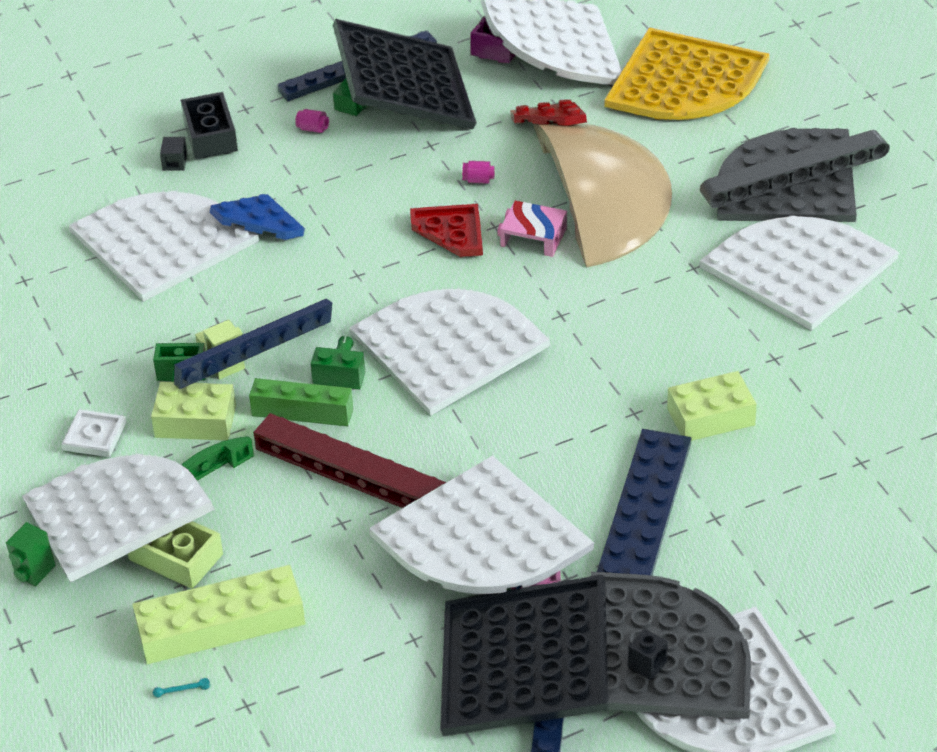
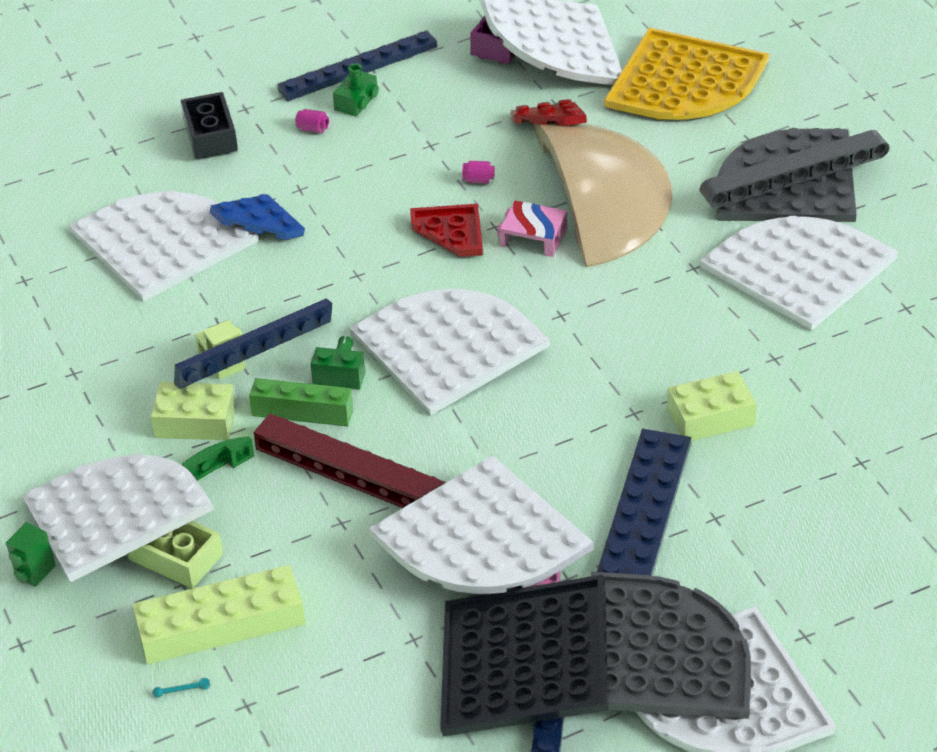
(94, 433): white plate -> none
(169, 354): green brick -> none
(173, 153): black brick -> none
(403, 74): black plate -> none
(647, 654): black brick -> none

